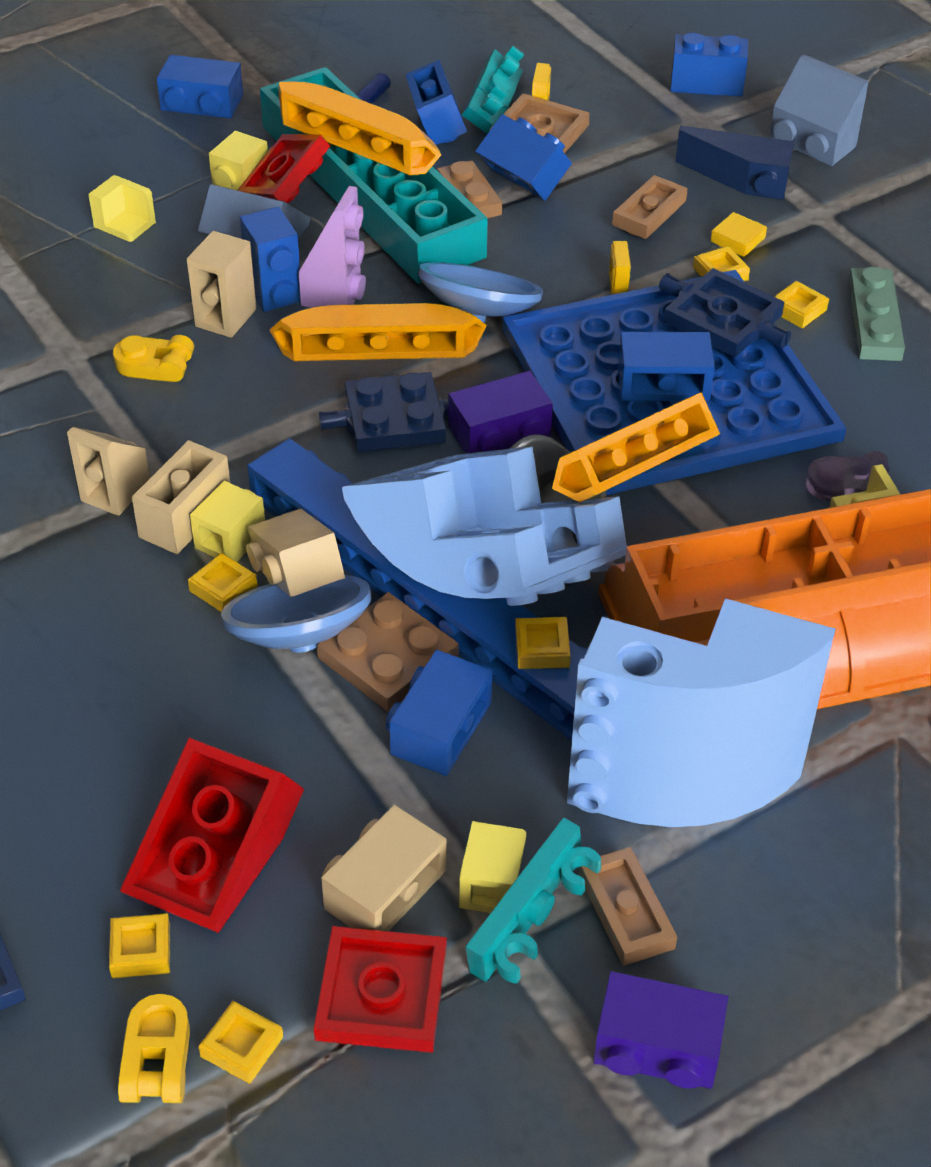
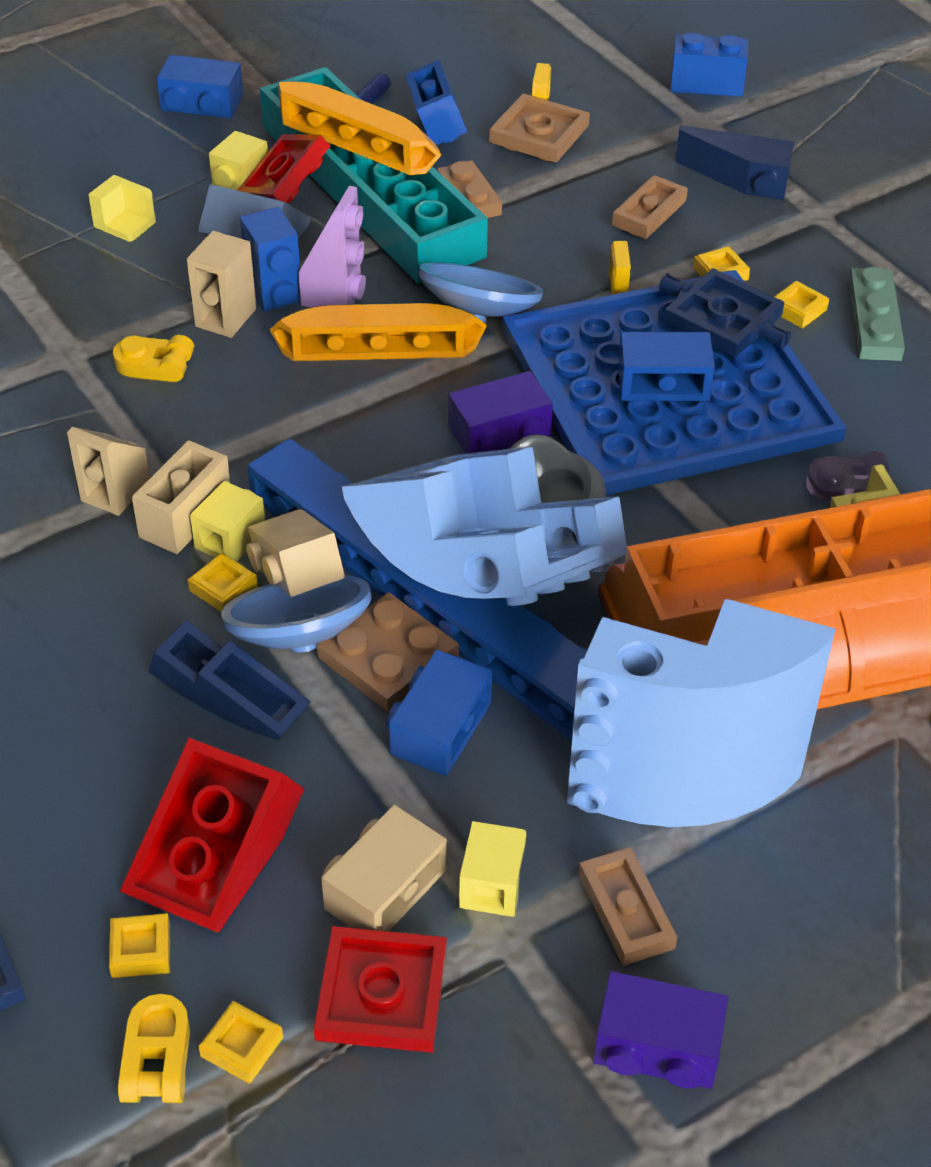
(227, 682): none -> dark blue slope
(391, 412): dark blue plate -> none
(494, 88): teal plate -> none
(524, 156): blue brick -> none
(530, 903): teal plate -> none
(542, 643): yellow tile -> none
(634, 449): light orange brick -> none
(738, 233): yellow tile -> none
(820, 110): sand blue slope -> none

